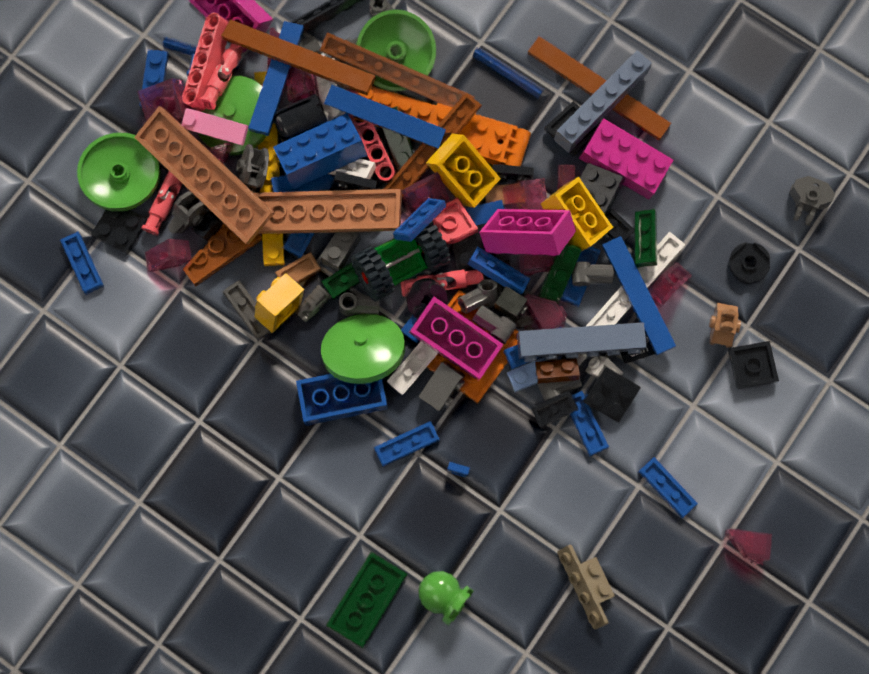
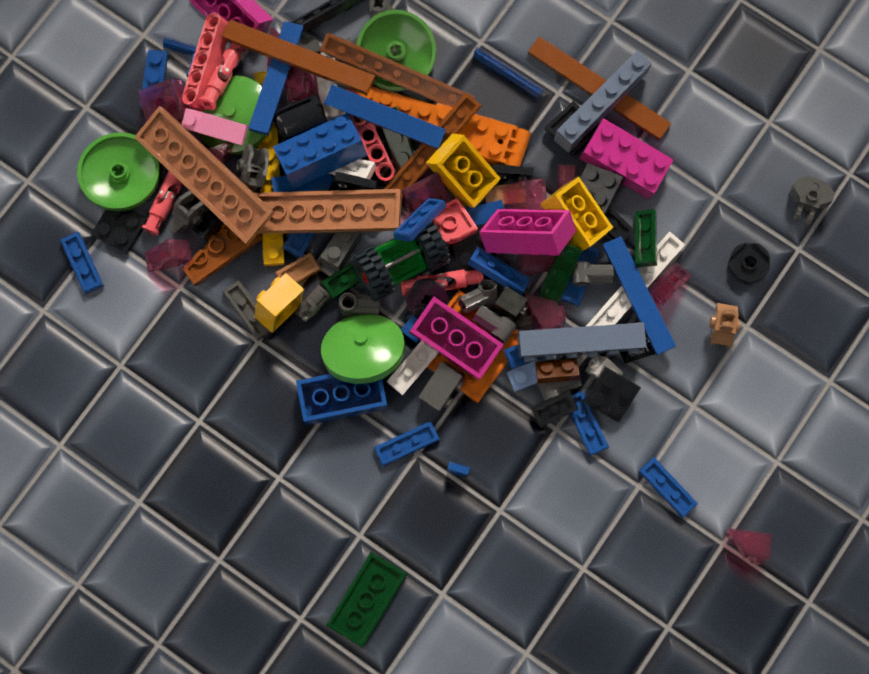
(442, 595): bright green tile -> none
(588, 583): dark tan bracket -> none
(753, 365): black plate -> none

